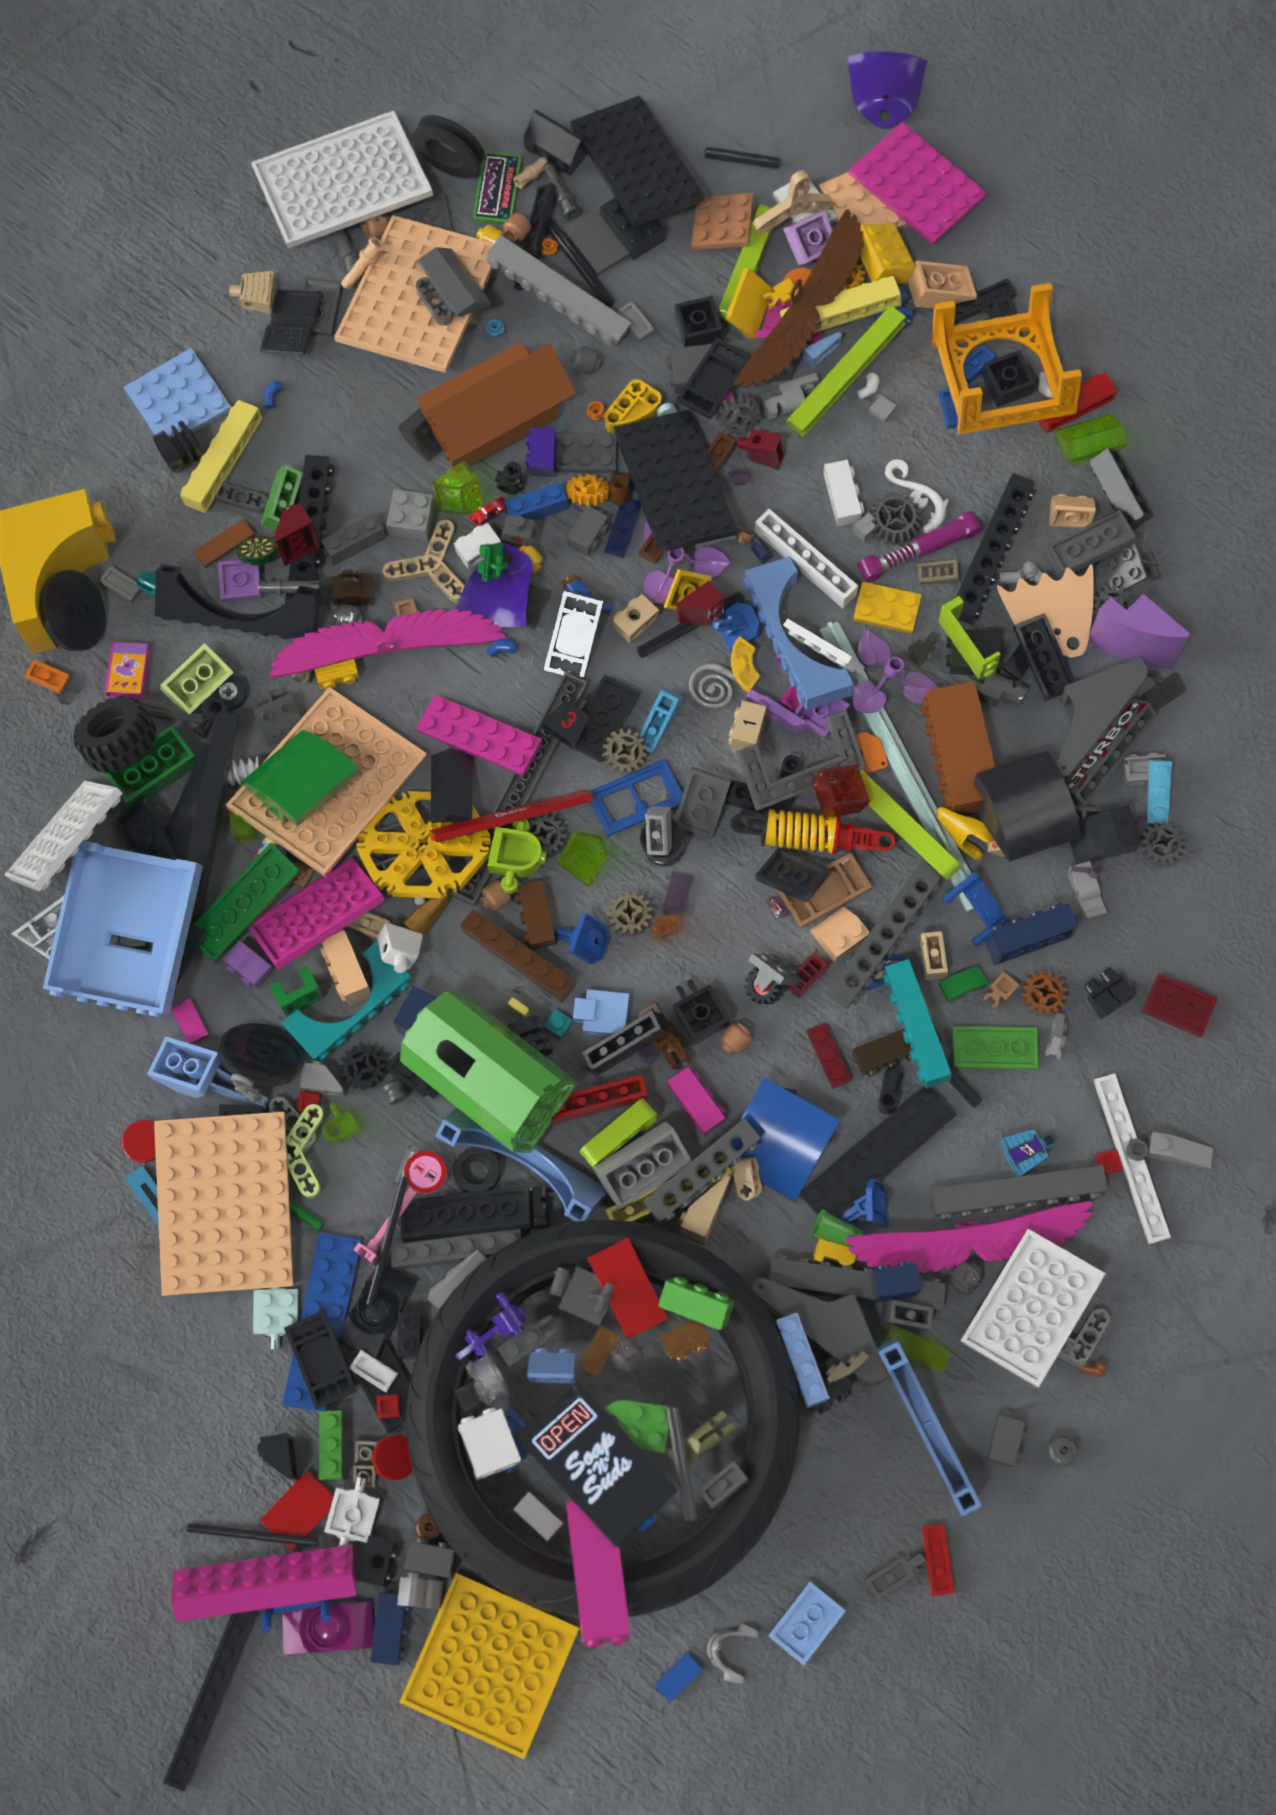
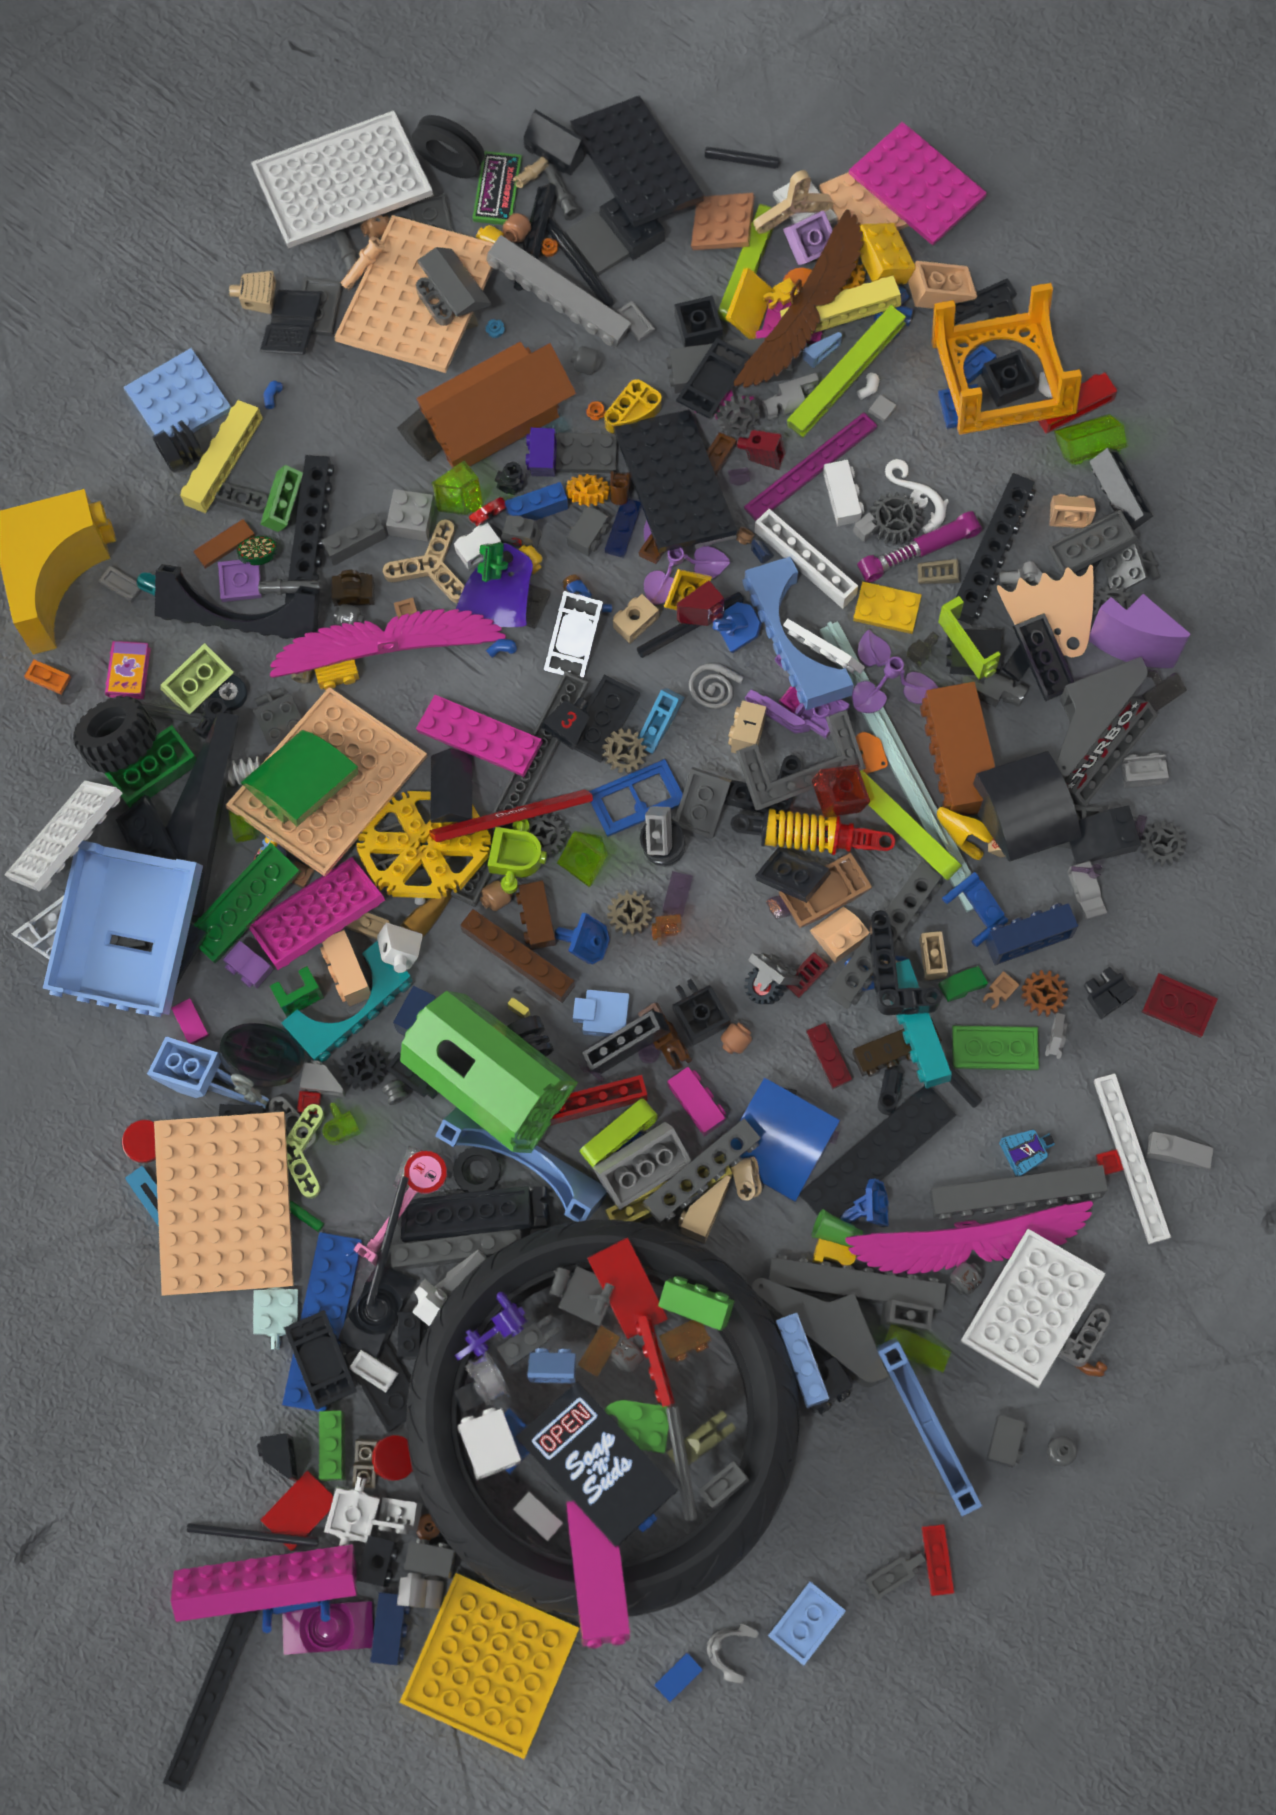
(72, 610): black plate -> none
(295, 535): dark red slope -> none
(388, 1406): red tile -> none
(399, 1515): none -> light grey bracket
(429, 1301): none -> white brick
(558, 1024): teal plate -> none
(652, 1351): none -> red plate
(666, 408): light aqua tile -> none
(743, 665): yellow tile -> none
(811, 466): none -> magenta tile
(841, 1371): dark tan slope -> none
(886, 74): dark purple piece -> none
(895, 1282): dark blue brick -> none
(905, 1000): none -> black beam
(1137, 1150): dark grey tile -> none
(1158, 791): medium azure plate -> none

